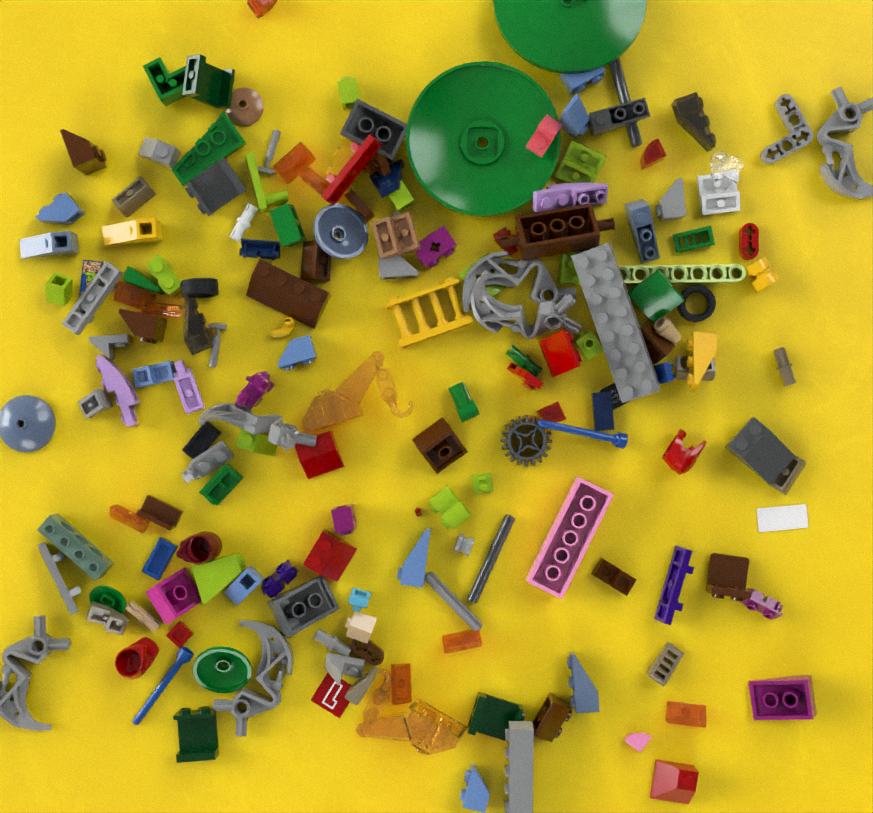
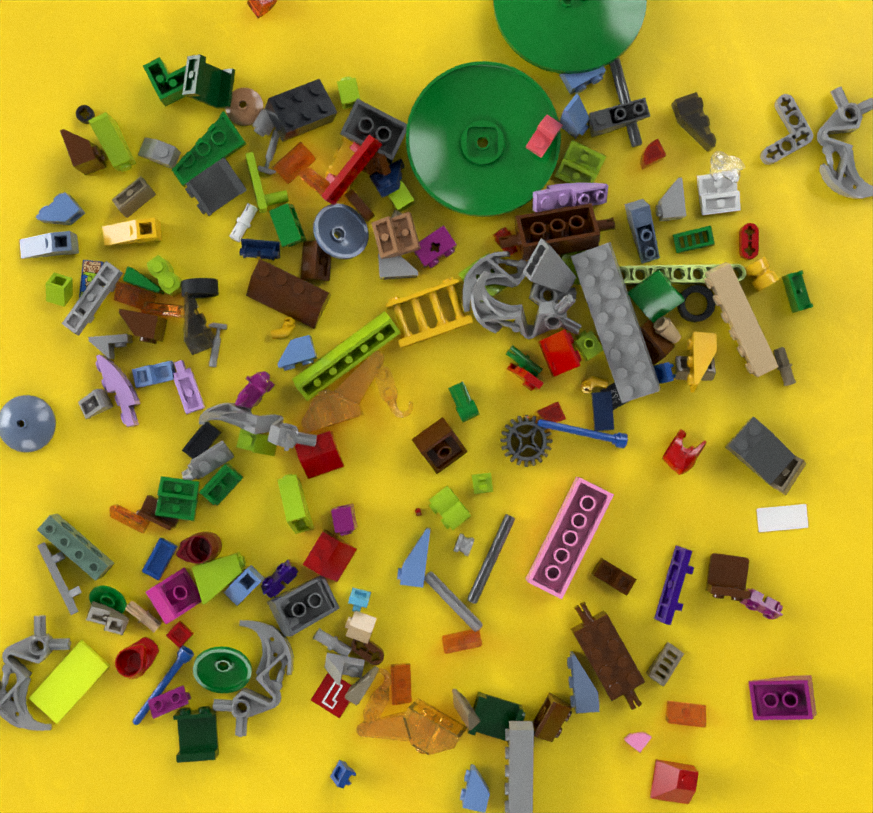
(69, 681): none -> neon yellow tile
(80, 109): none -> black bush
(112, 142): none -> lime slope
(169, 701): none -> magenta hinge
(177, 498): none -> green slope
(263, 124): none -> light grey brick
(295, 504): none -> lime slope
(300, 110): none -> black brick
(342, 774): none -> blue tile
(346, 356): none -> lime brick
(465, 710): none -> dark tan slope
(548, 268): none -> light grey slope
(591, 382): none -> yellow arm
(608, 655): none -> reddish brown brick
(740, 319): none -> tan brick
(796, 291): none -> green hinge

